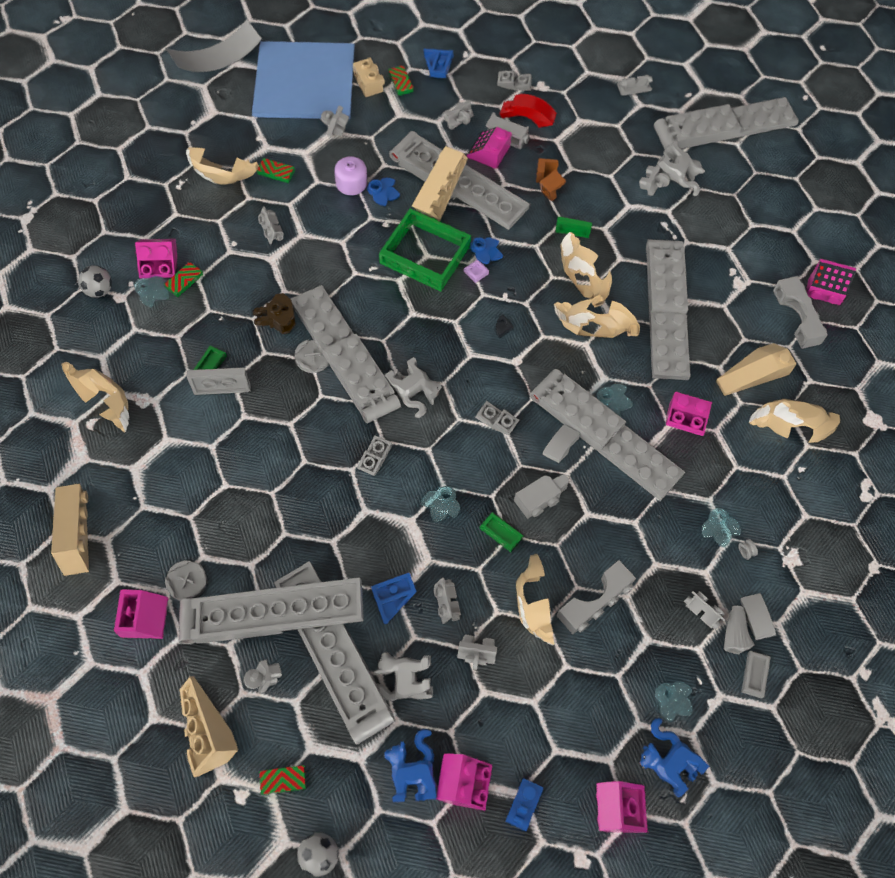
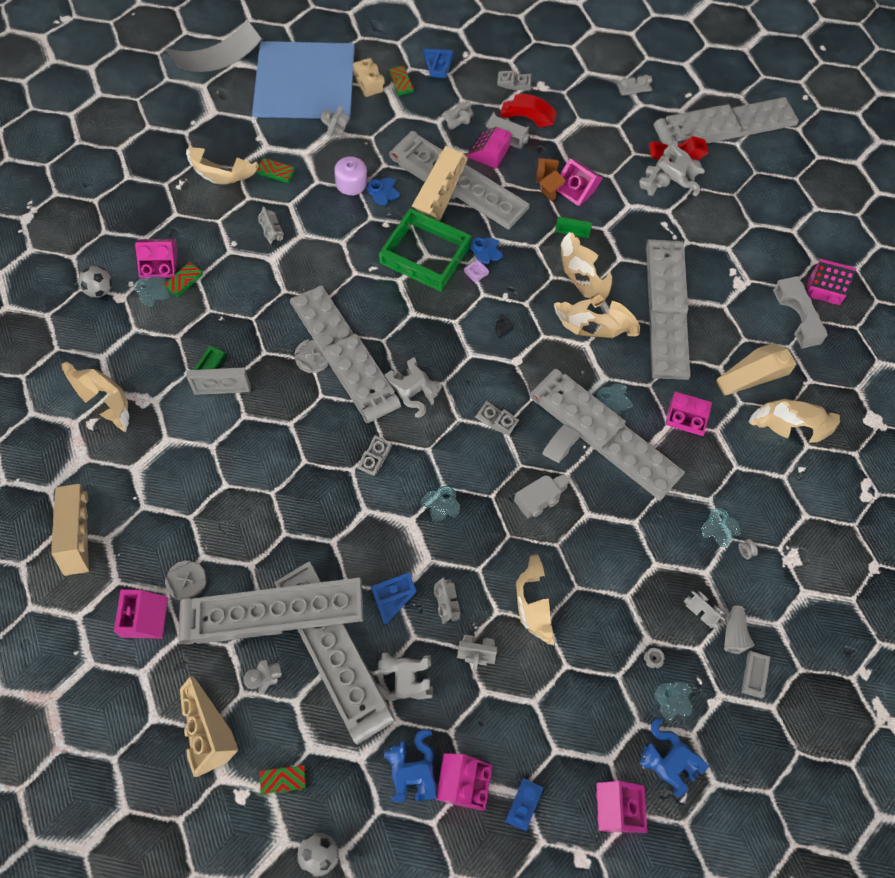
(277, 314): dark brown hinge -> none
(501, 532): green tile -> none
(578, 613): light grey arch -> none
(580, 182): none -> dark pink slope
(654, 652): none -> light grey plate
(694, 146): none -> red arch
(758, 616): light grey slope -> none

